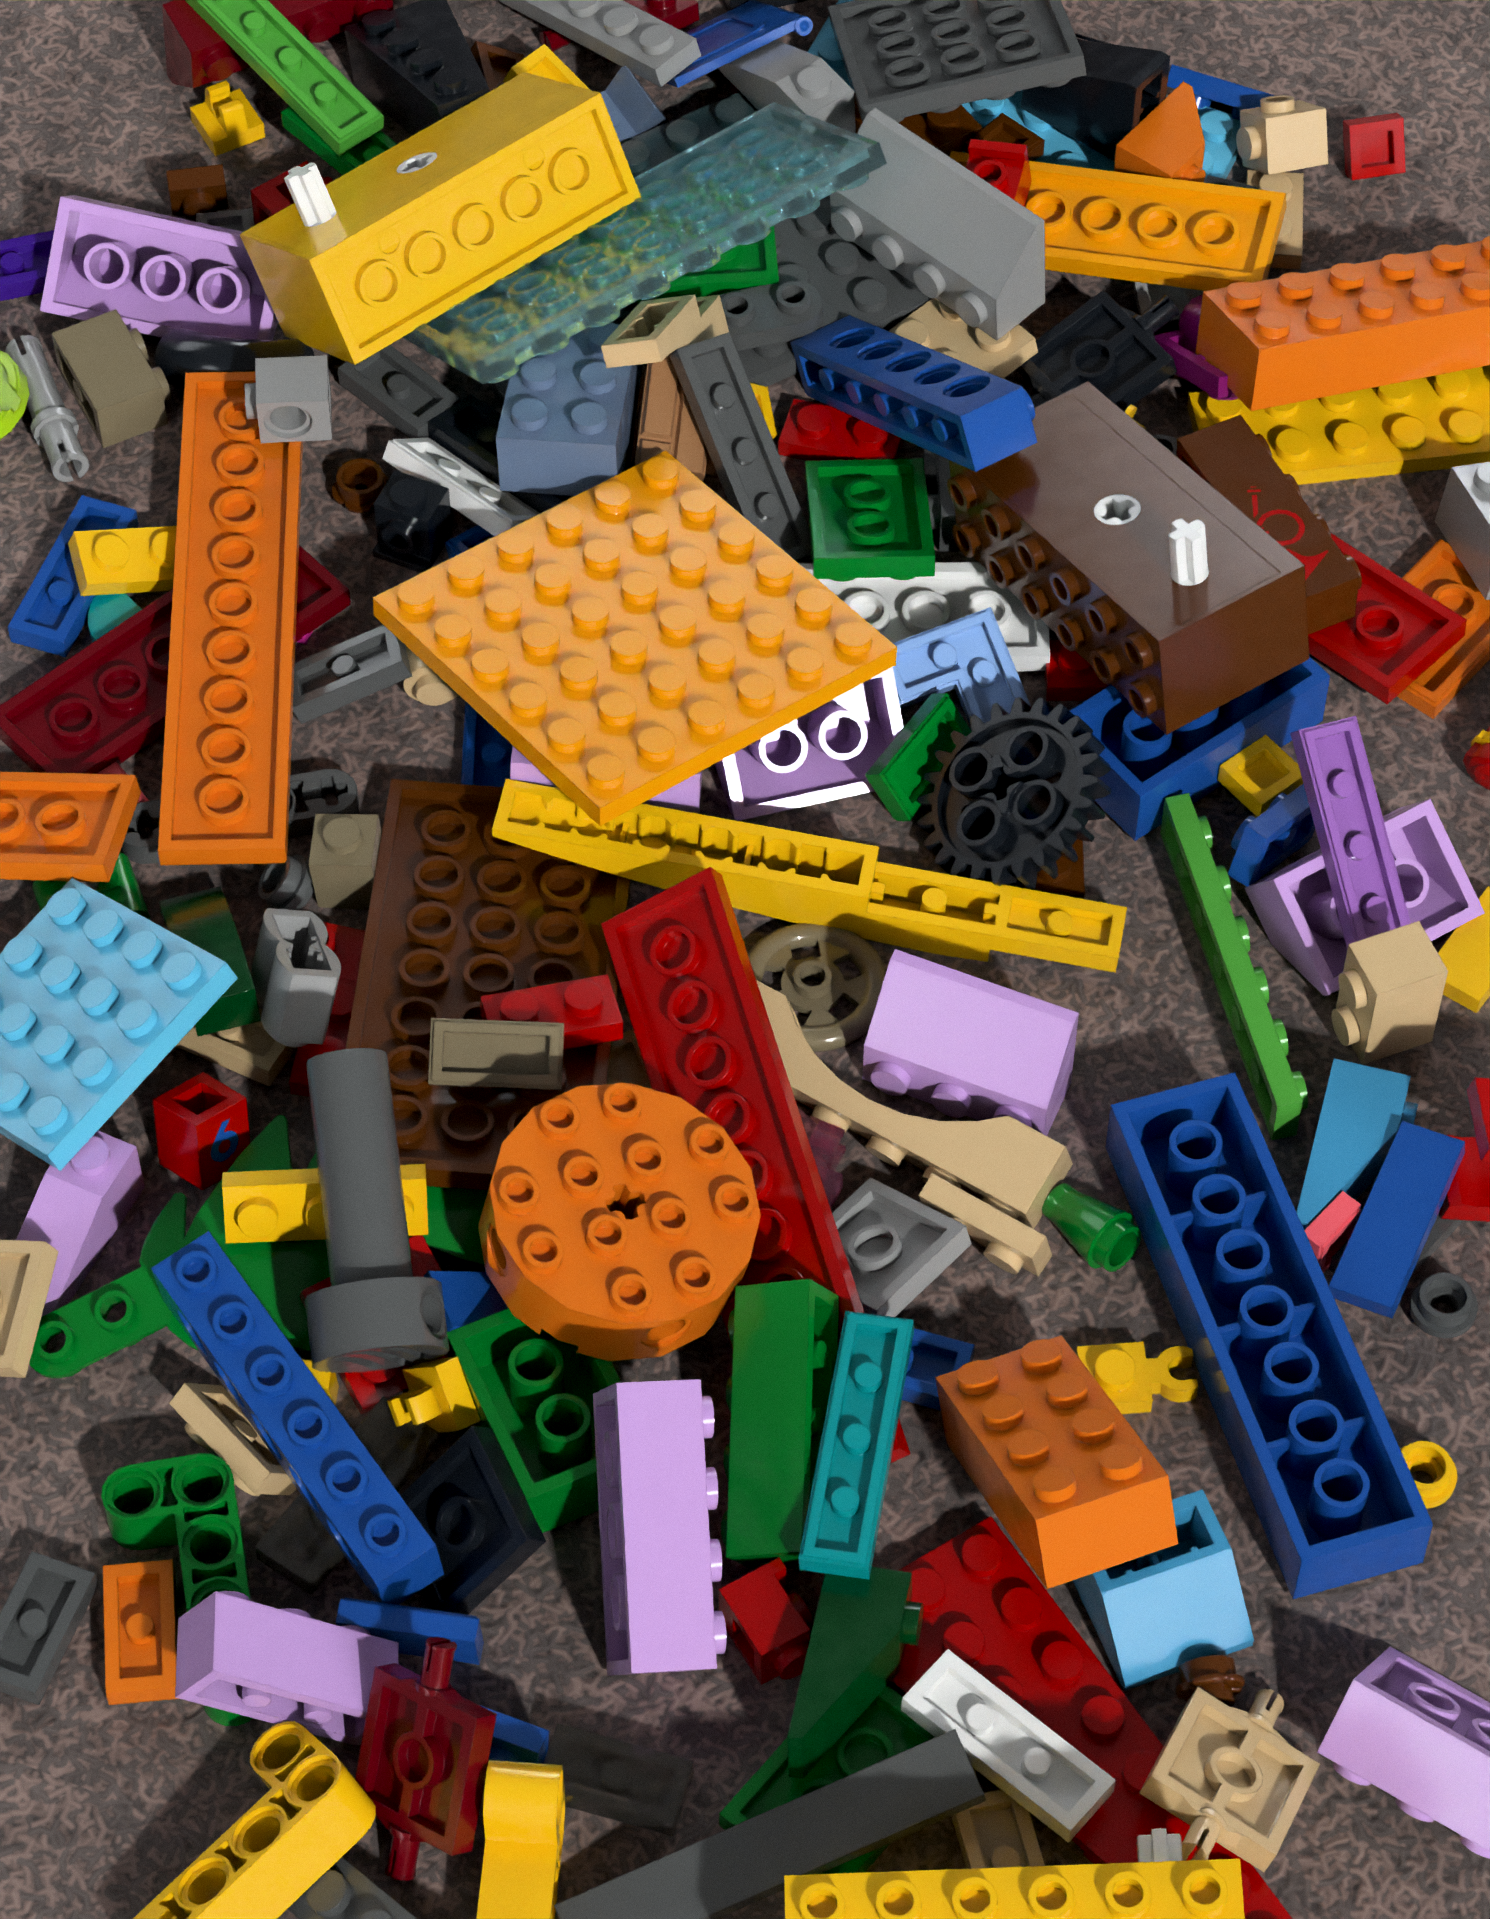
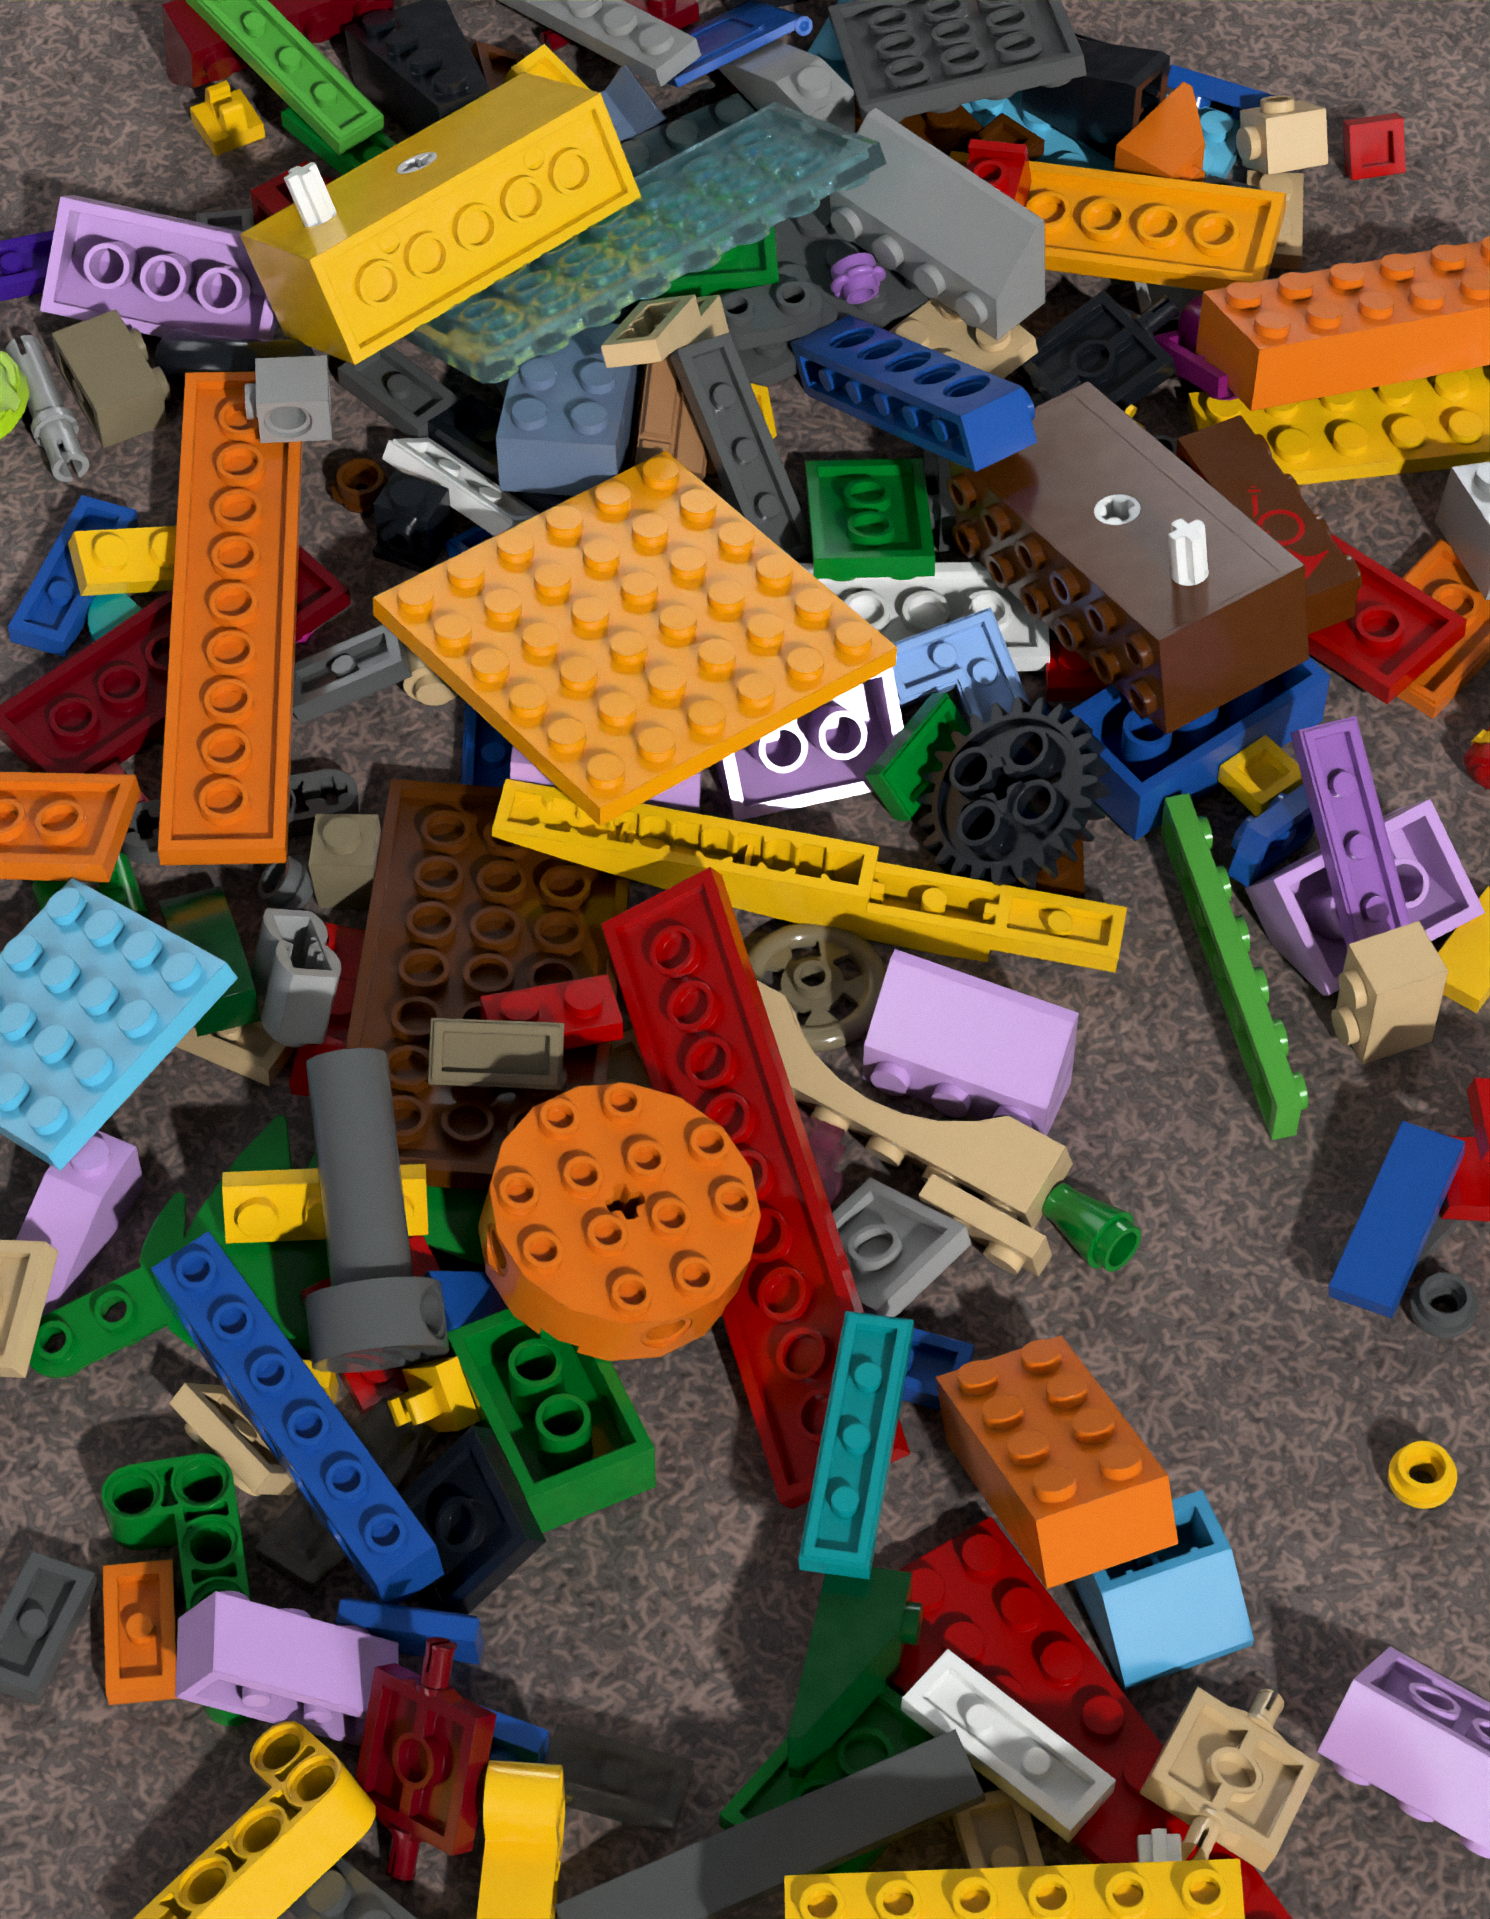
(197, 190): reddish brown plate -> none
(201, 1129): red brick -> none
(657, 1527): lavender brick -> none
(766, 1622): red brick -> none
(778, 1407): green brick -> none
(826, 433): red plate -> none
(856, 278): none -> medium lavender plate
(1133, 1378): yellow plate -> none
(1212, 1674): reddish brown plate -> none
(1267, 1337): blue brick -> none
(1333, 1228): coral tile -> none
(1353, 1133): dark azure slope -> none

